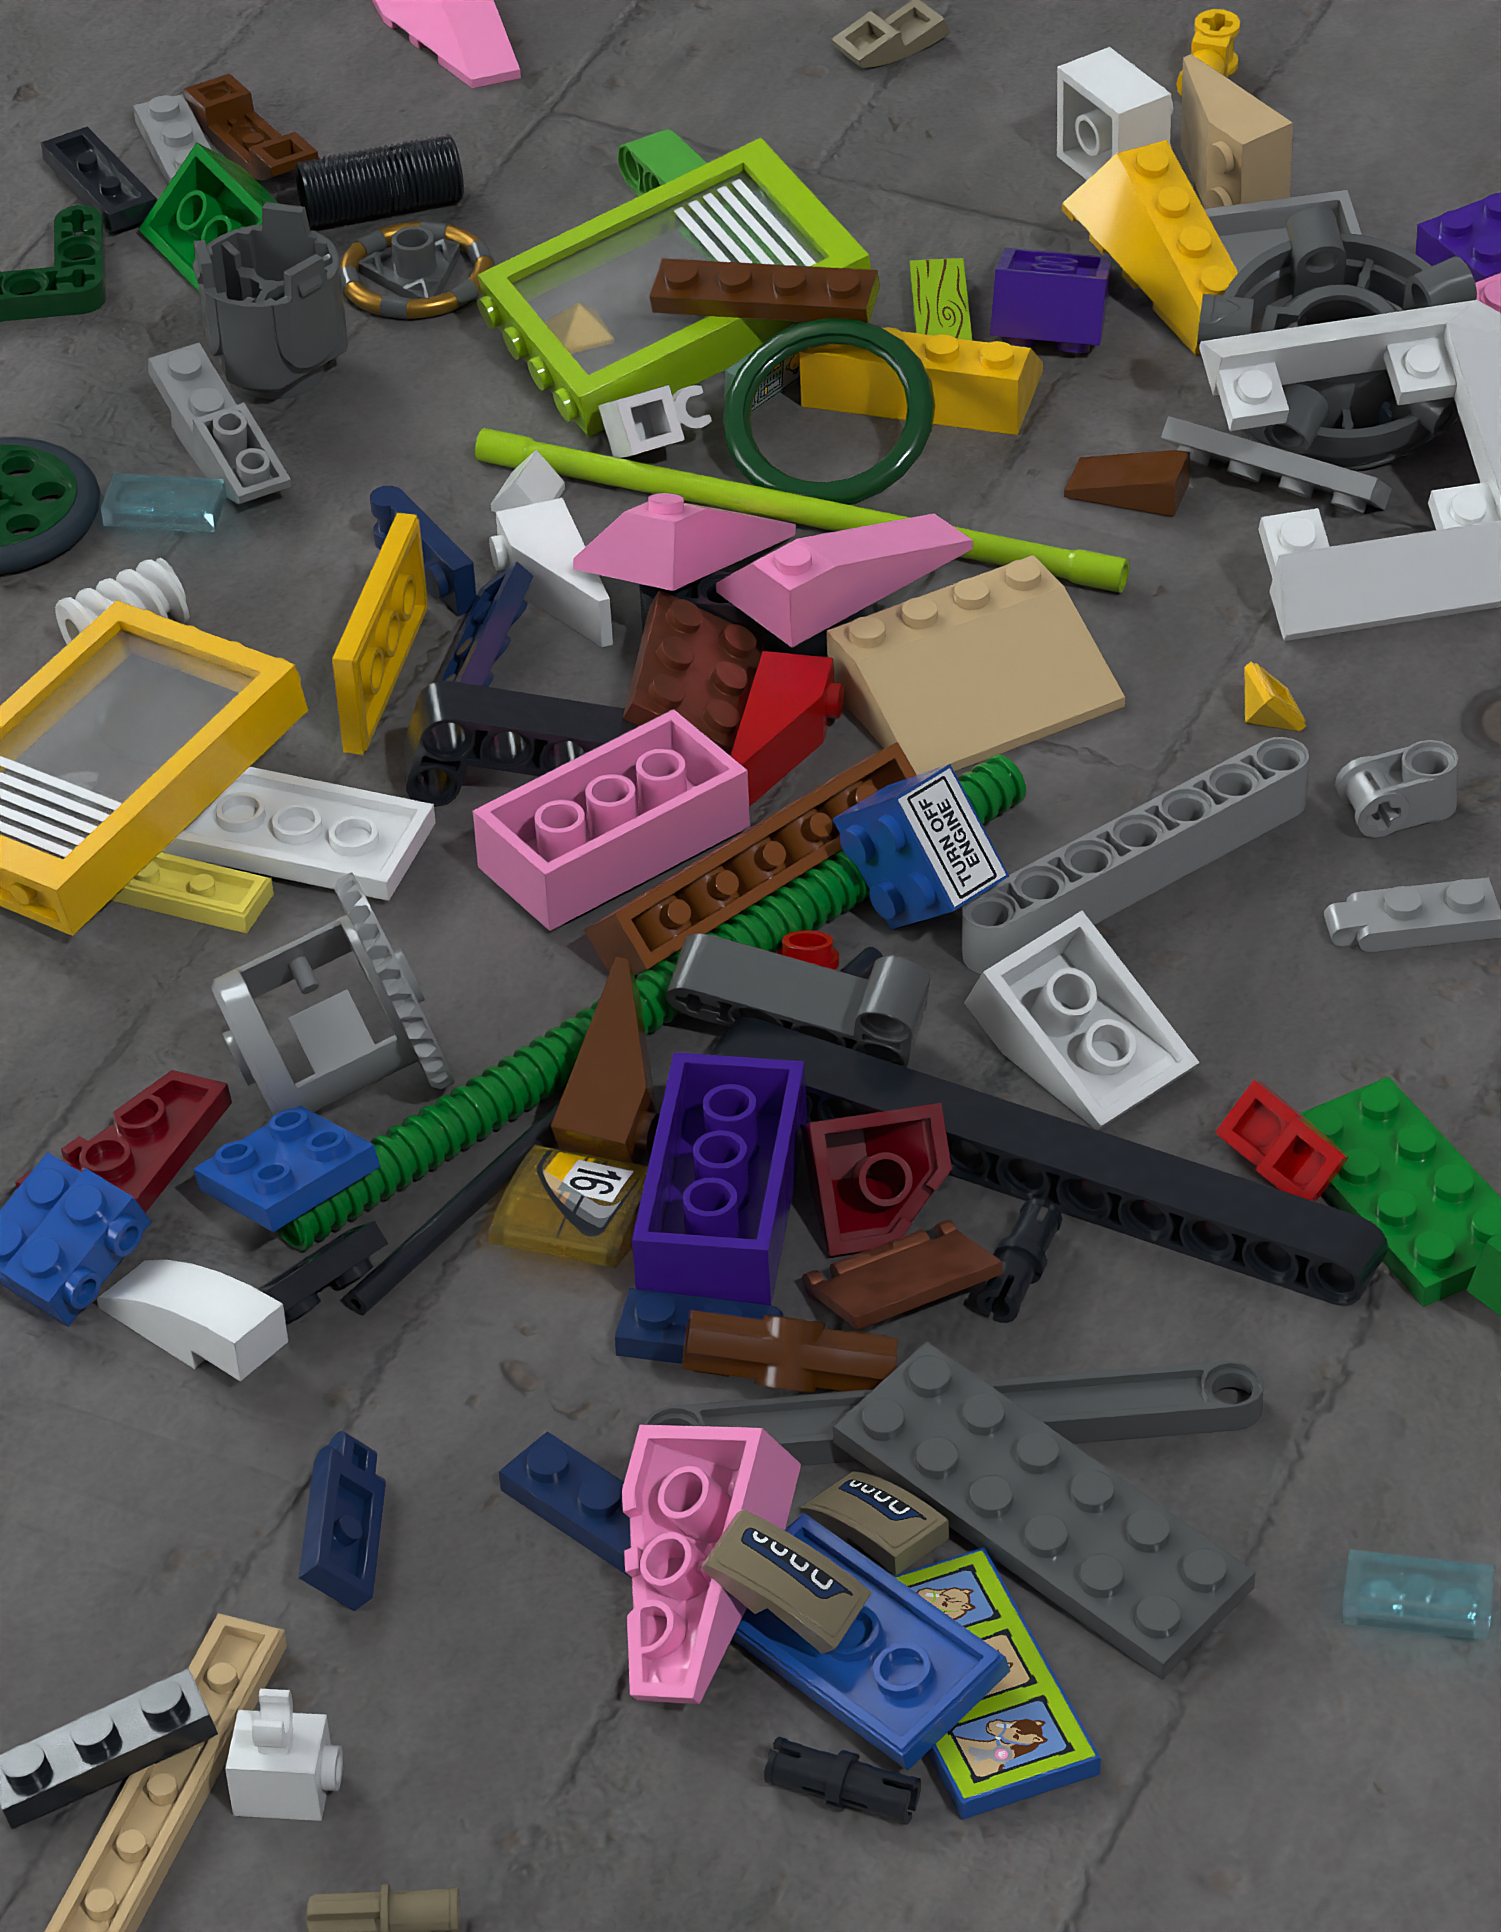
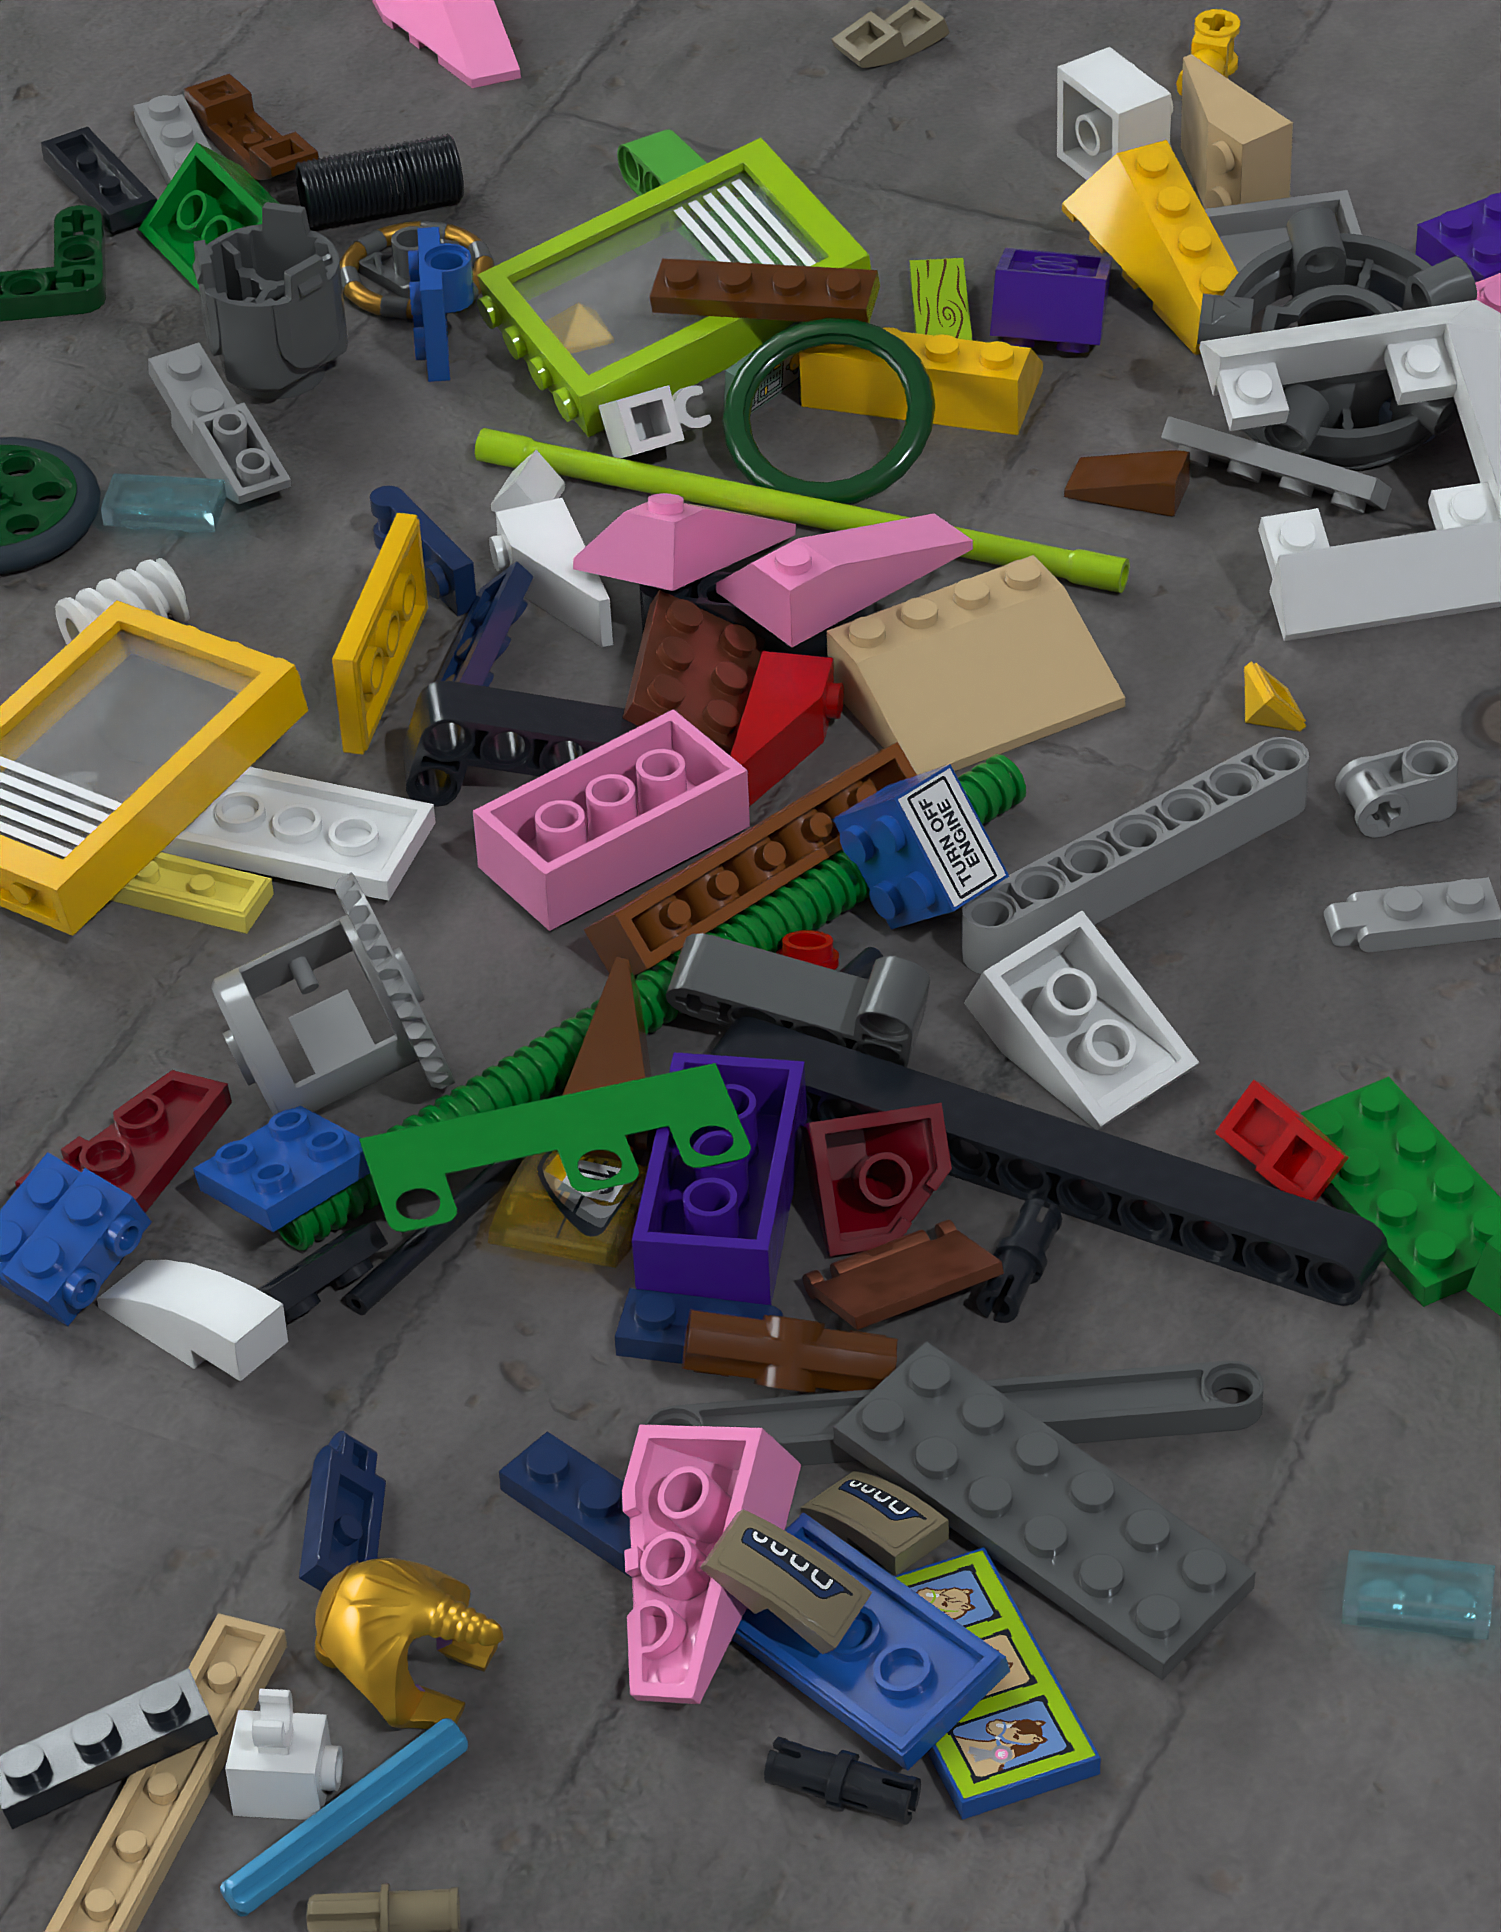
(343, 1817): none -> dark azure axle
(374, 1615): none -> pearl gold piece
(438, 285): none -> blue plate
(564, 1123): none -> green piece

